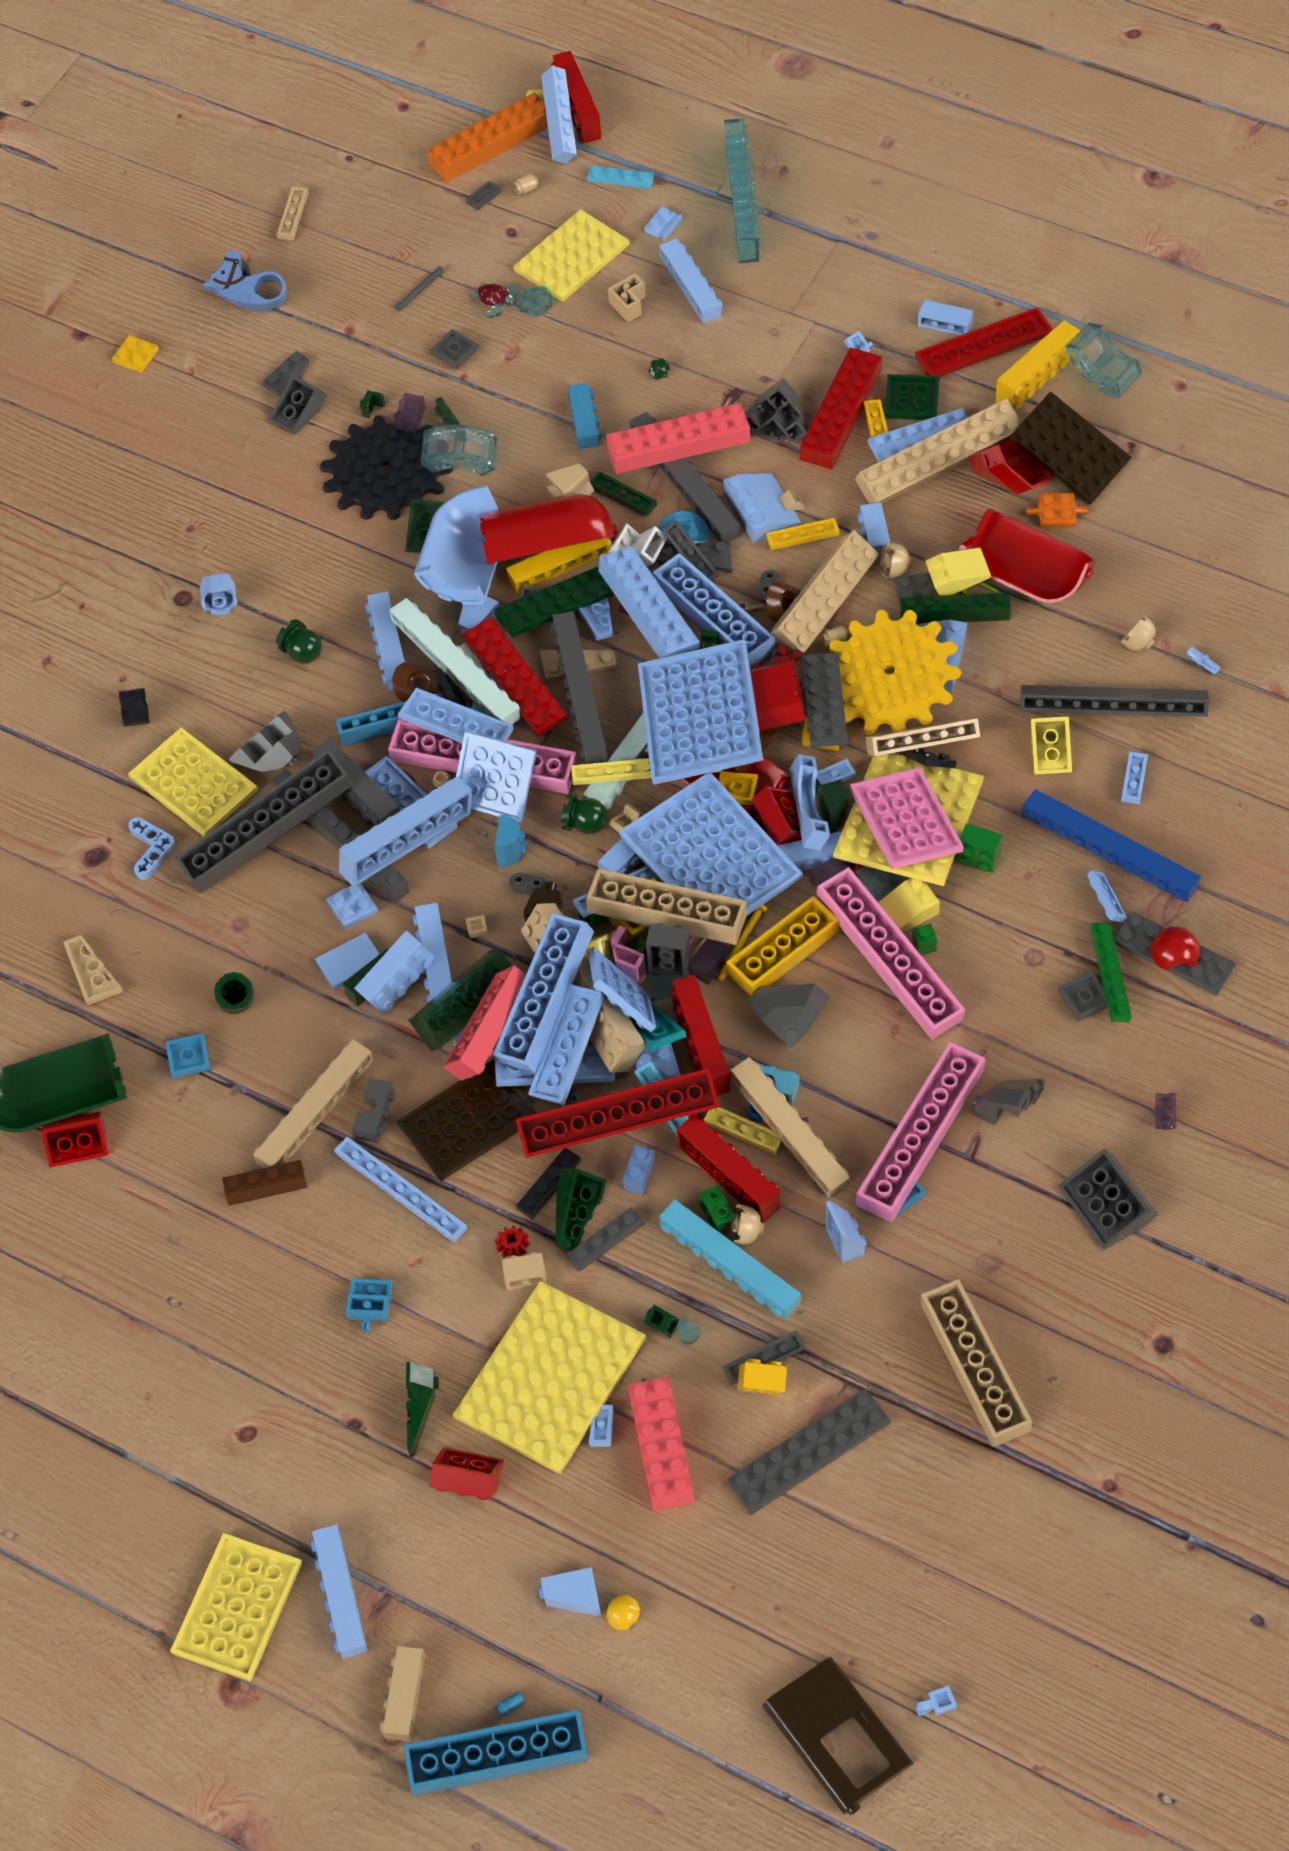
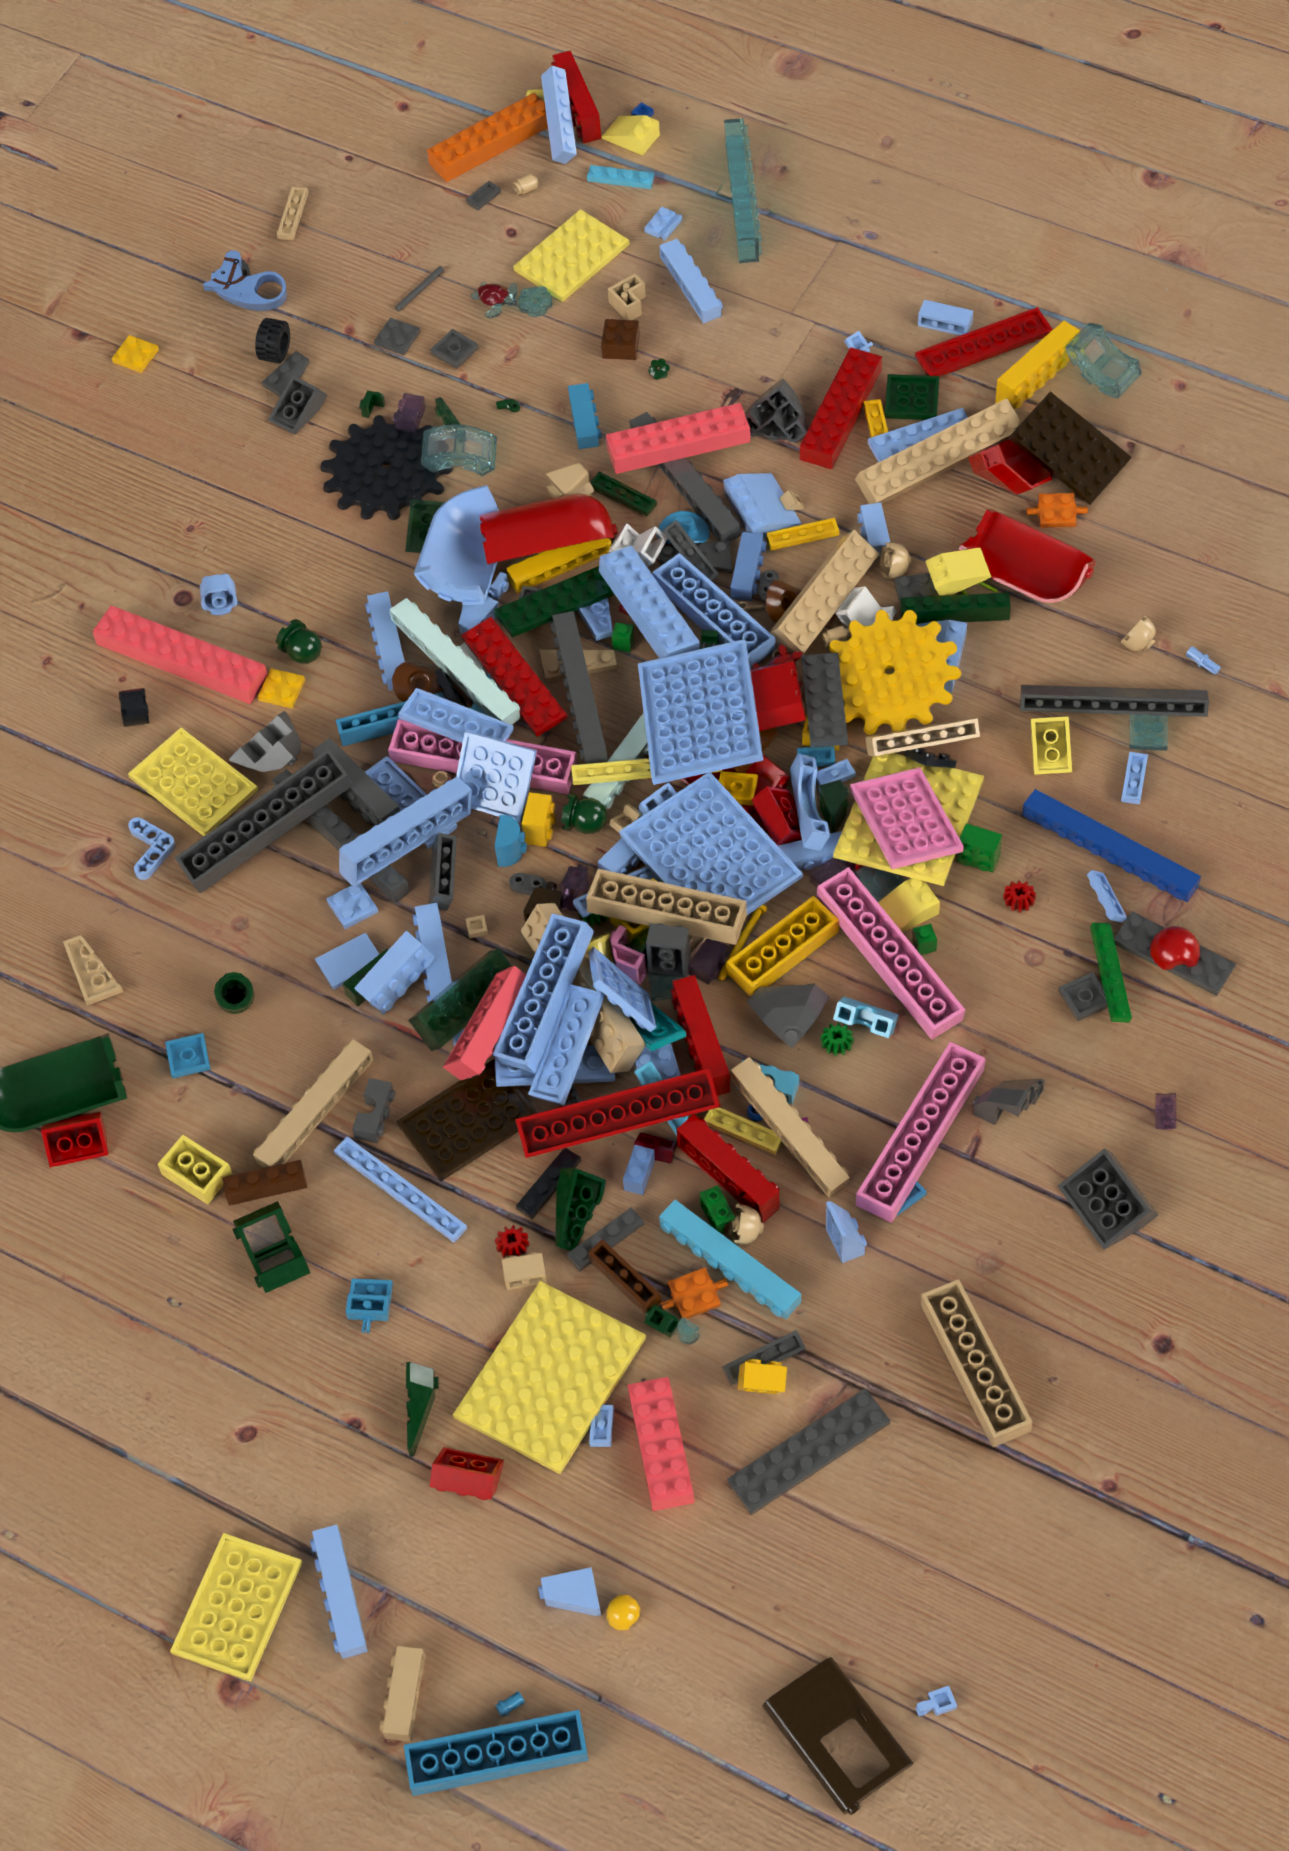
(180, 654): none -> coral brick
(194, 1169): none -> light yellow brick
(268, 1248): none -> dark green window
(272, 340): none -> black tyre
(281, 688): none -> yellow plate
(397, 336): none -> dark grey plate
(442, 871): none -> dark grey brick
(498, 587): none -> light blue bracket
(509, 404): none -> dark green arm
(538, 819): none -> yellow brick
(576, 879): none -> clear purple torso
(620, 339): none -> reddish brown brick
(623, 637): none -> green brick
(624, 1276): none -> reddish brown brick
(633, 133): none -> light yellow slope
(642, 109): none -> blue plate
(656, 798): none -> light blue window
(663, 1148): none -> dark red slope
(694, 1293): none -> orange plate
(747, 566): none -> medium blue brick
(823, 755): none -> dark azure plate
(837, 1039): none -> green gear
(856, 1012): none -> medium azure arch
(861, 607): none -> white piece
(1019, 896): none -> red gear
(1148, 732): none -> clear light blue plate

